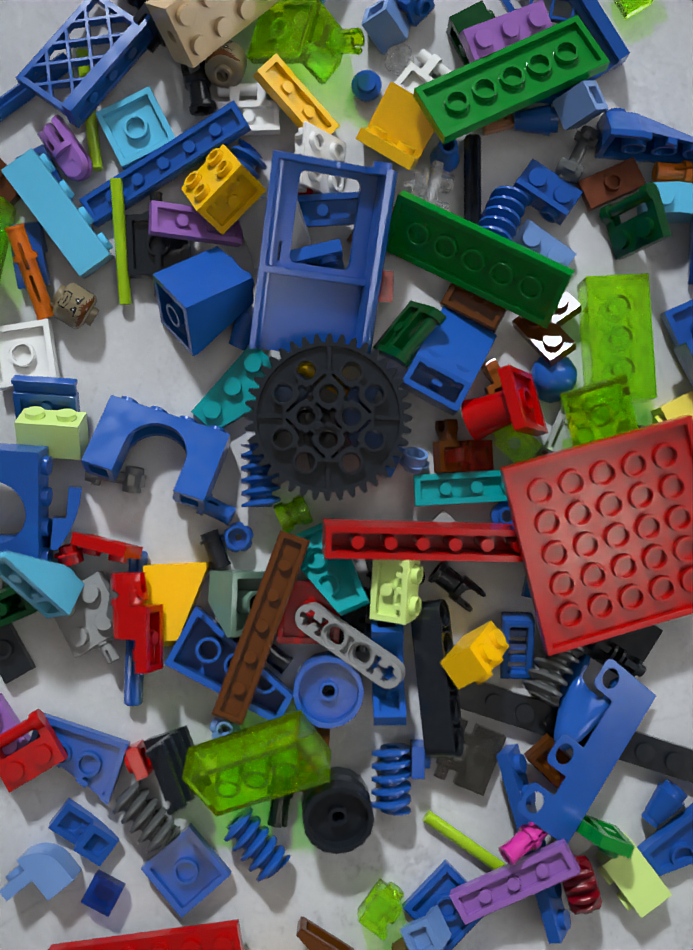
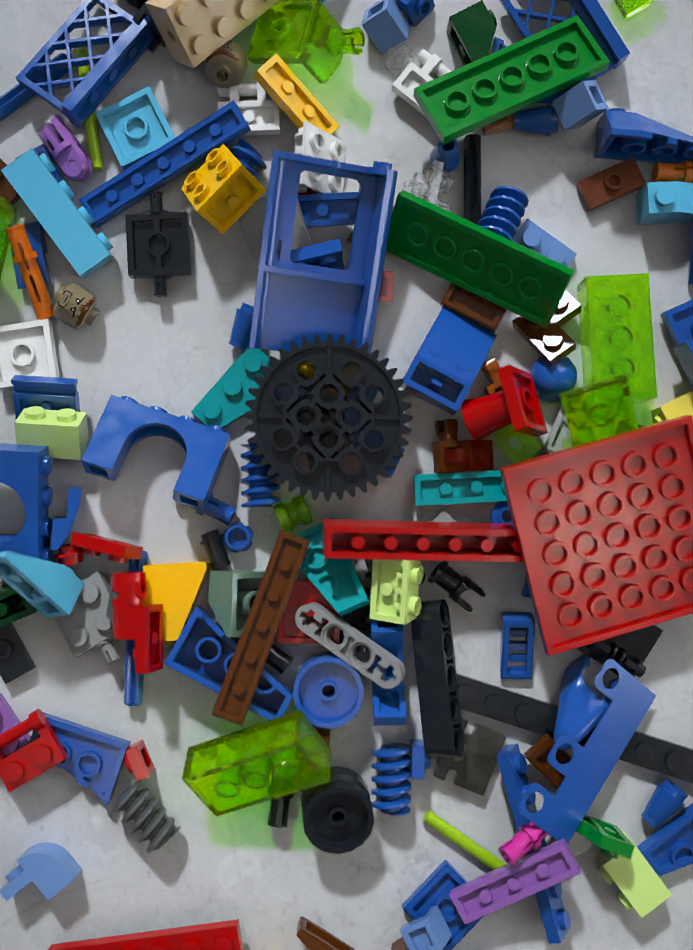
(83, 829): blue slope -> none
(103, 893): clear blue plate -> none
(119, 226): lime bar -> none
(132, 479): dark grey bar -> none
(168, 759): black plate -> none
(186, 223): medium lavender plate -> none
(186, 870): blue plate -> none
(199, 91): black piece -> none
(202, 297): blue slope -> none
(217, 724): medium blue plate -> none
(256, 844): blue piece -> none
(366, 85): blue plate -> none
(381, 907): clear neon green brick -> none
(398, 128): yellow bracket -> none
(409, 332): dark green plate -> none
(414, 460): medium blue plate -> none
(475, 655): yellow brick -> none
(504, 30): medium lavender plate -> none
(547, 192): blue bracket -> none
(550, 674): dark grey piece -> none
(570, 169): dark grey bar -> none
(582, 889): dark red gear -> none
(640, 230): dark green plate -> none

